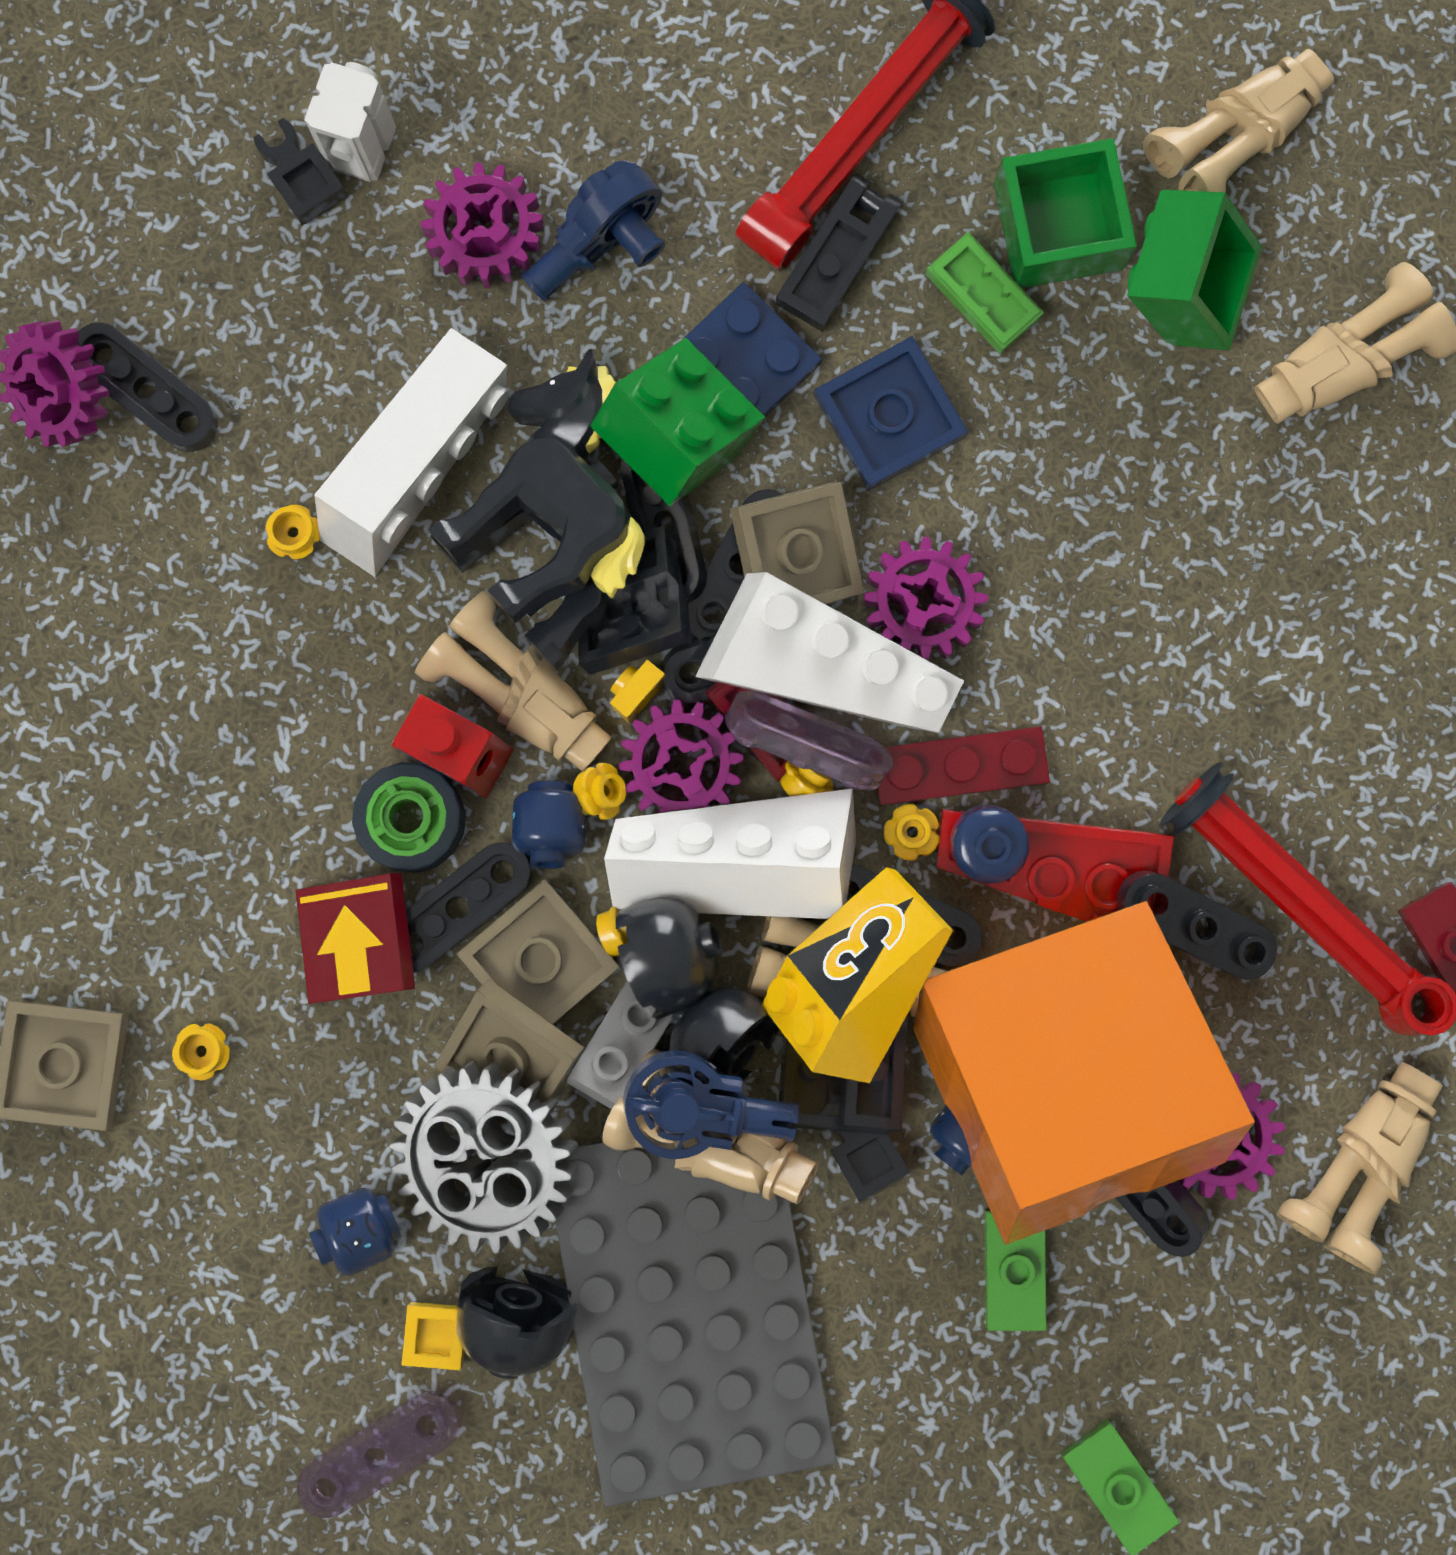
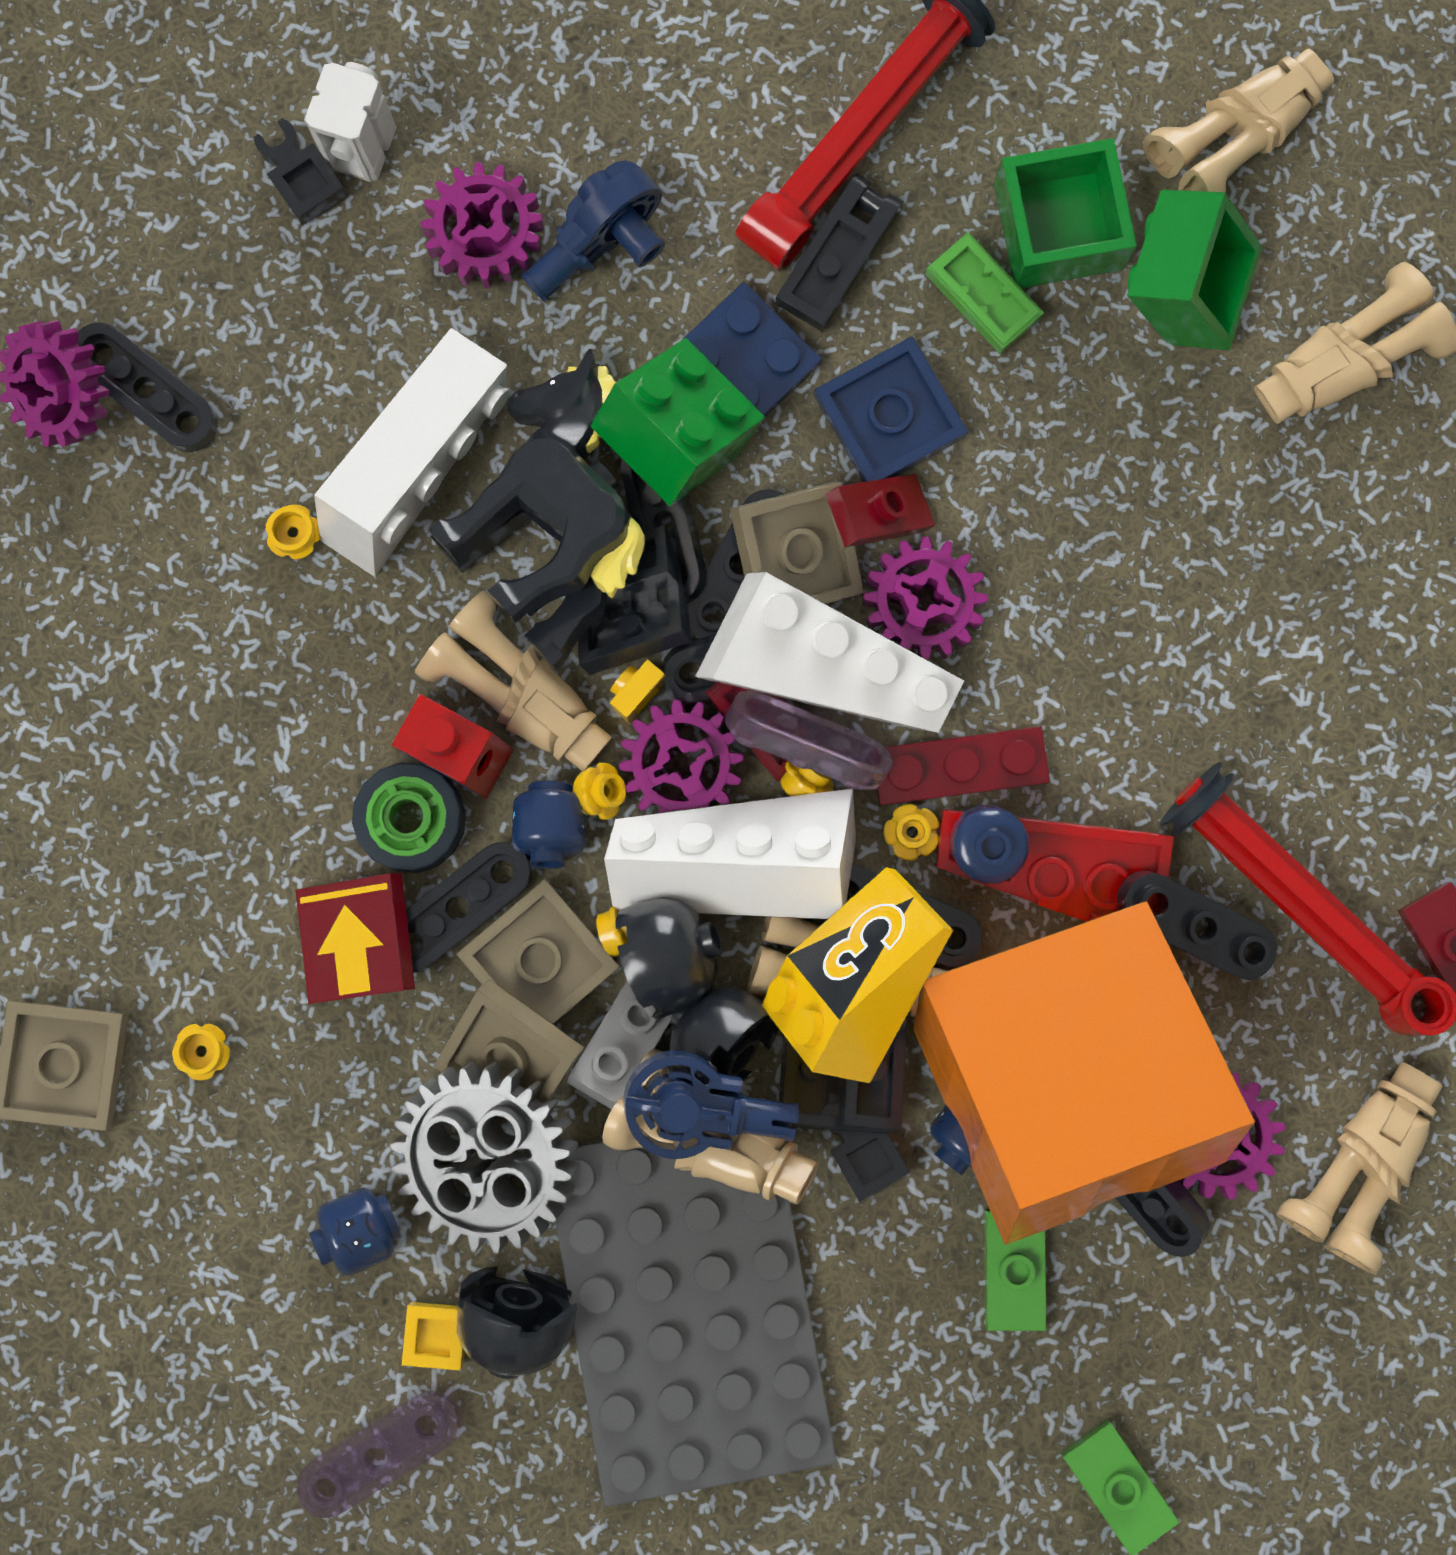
(879, 510): none -> dark red plate

